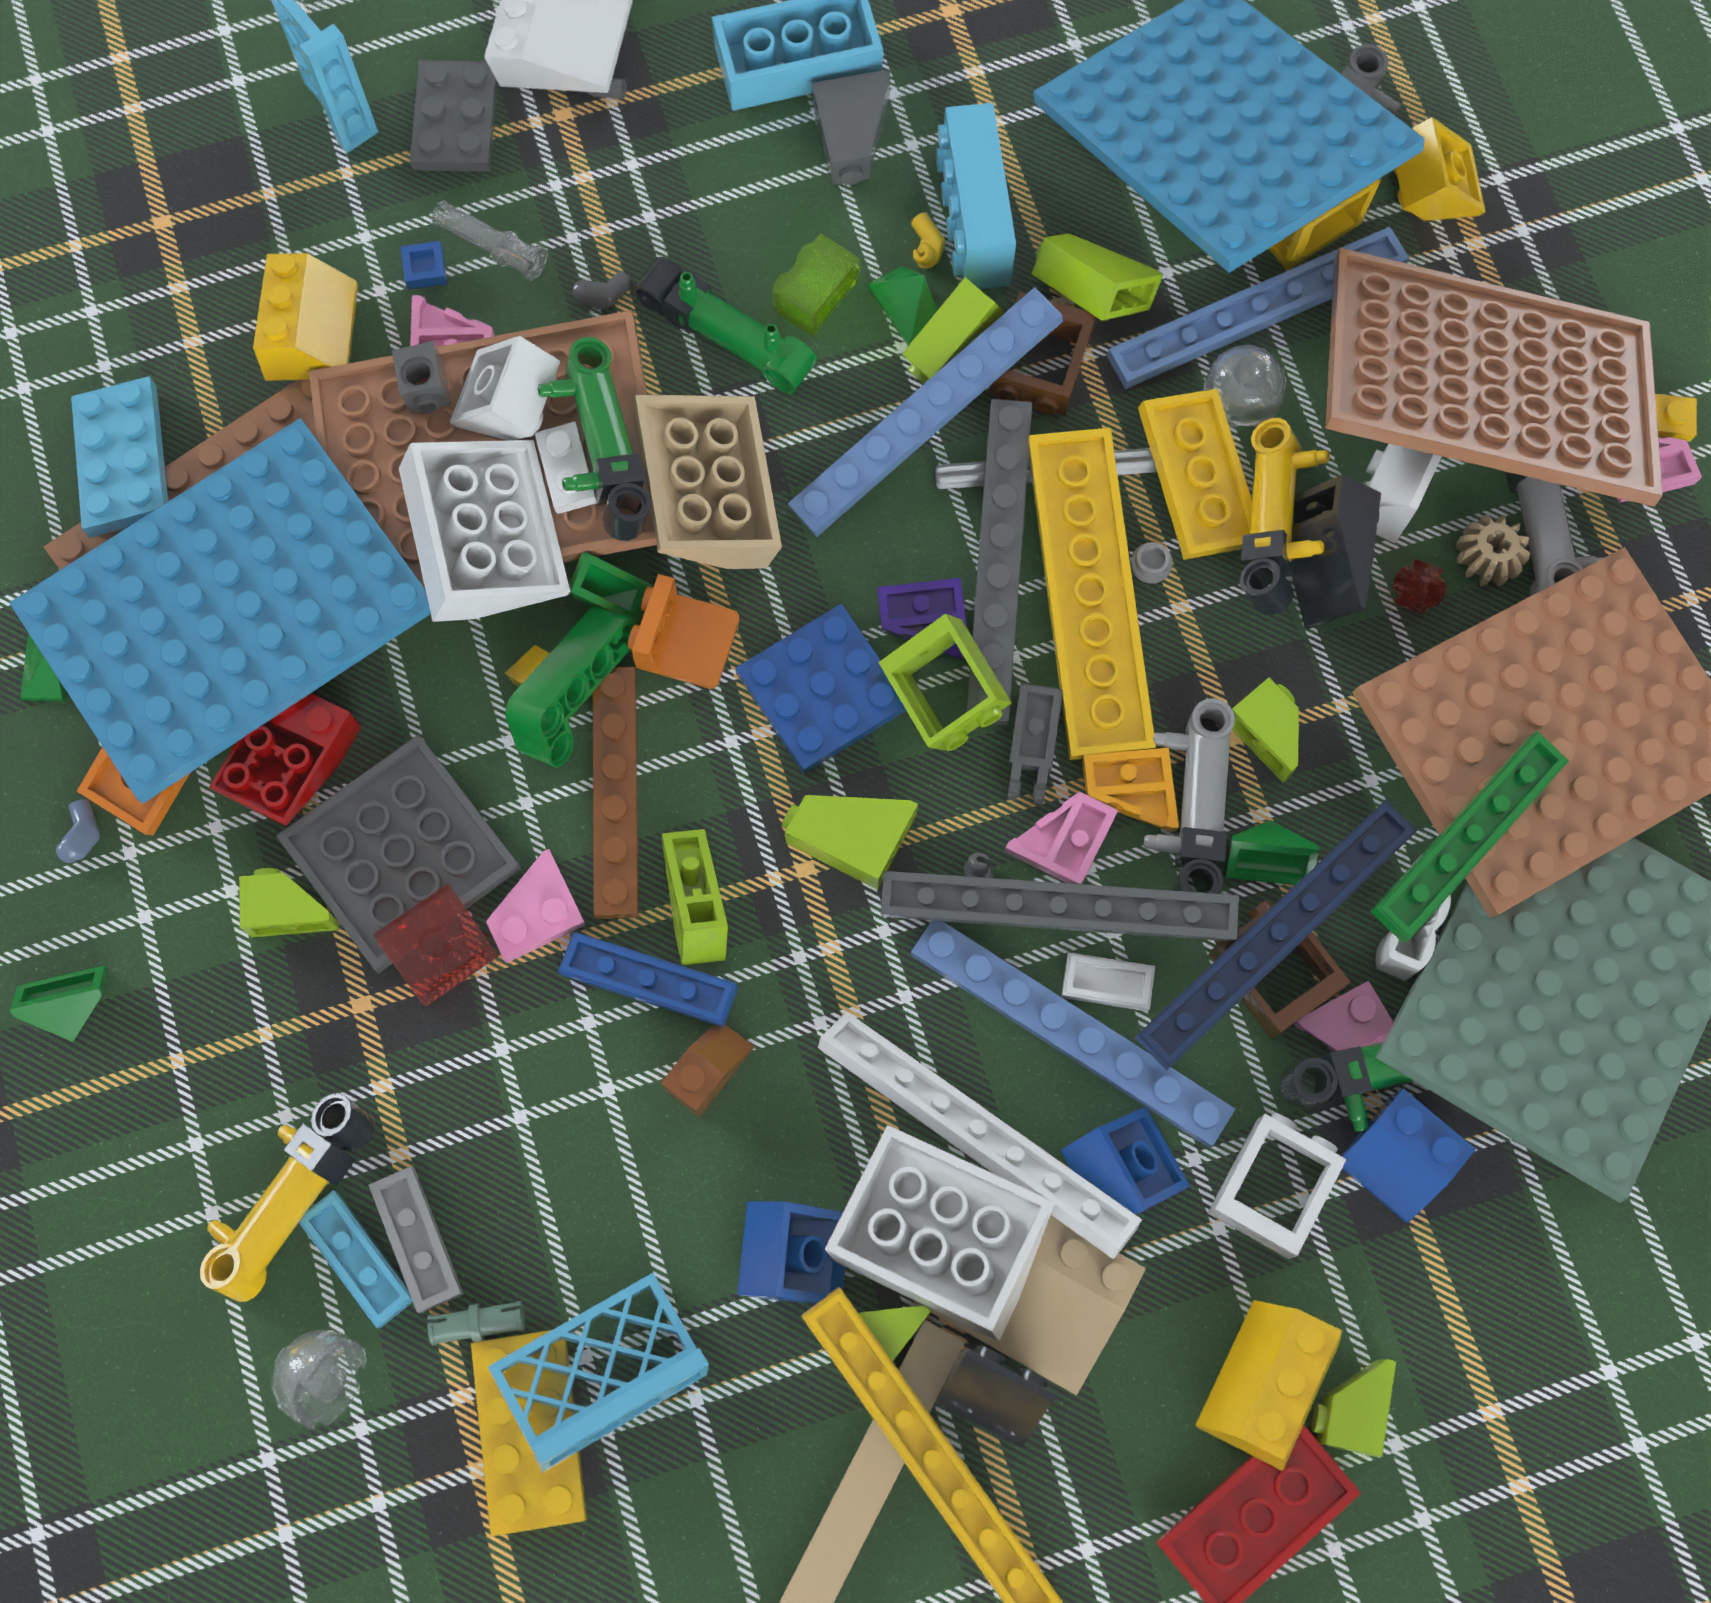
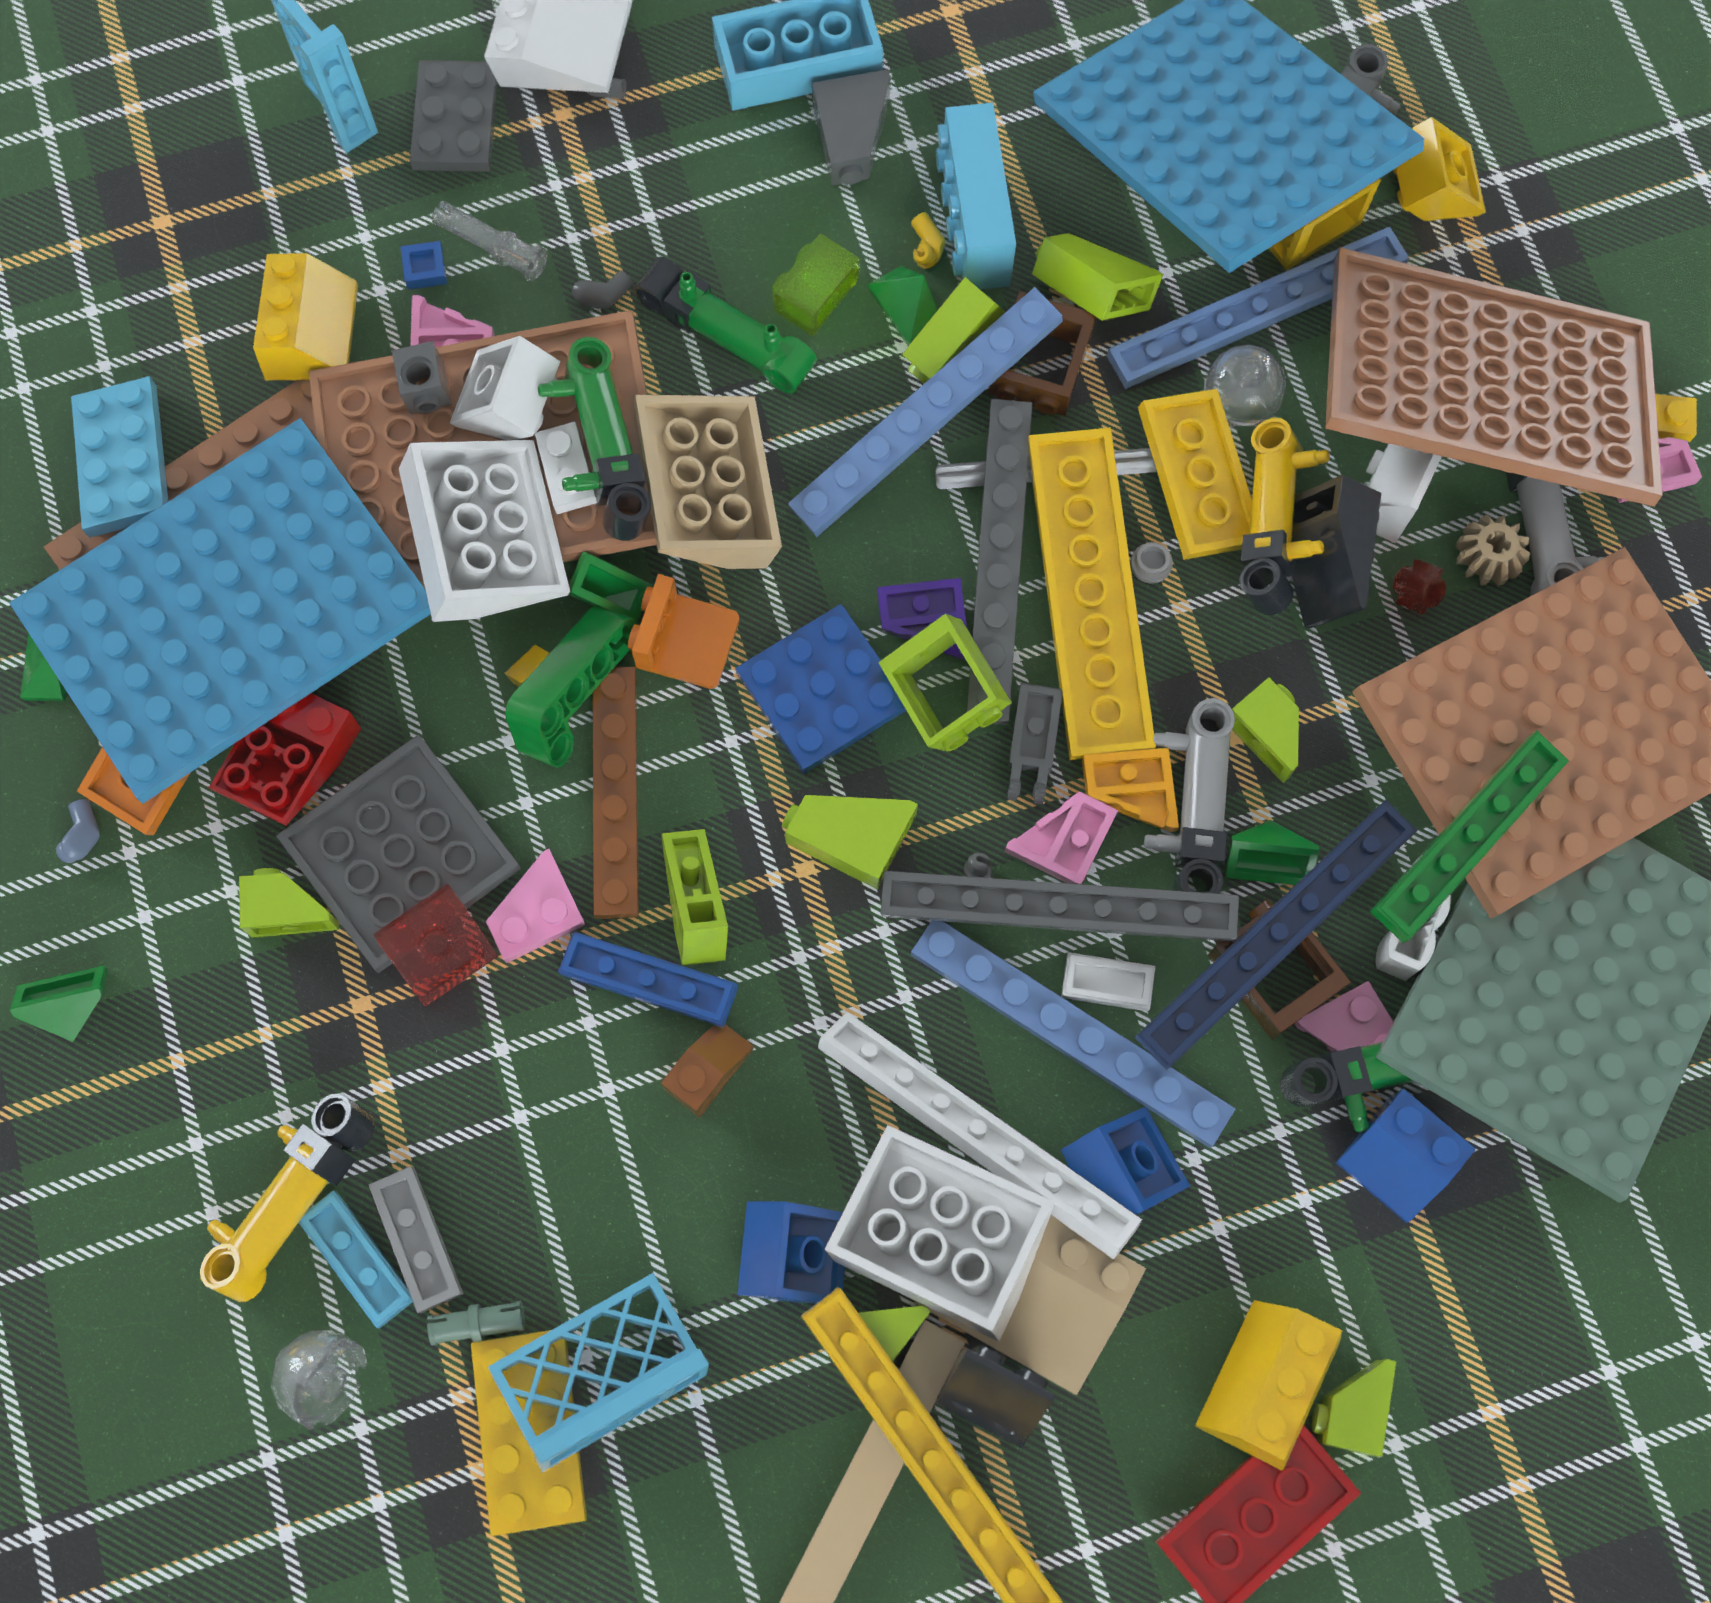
(1253, 1223): white window -> none

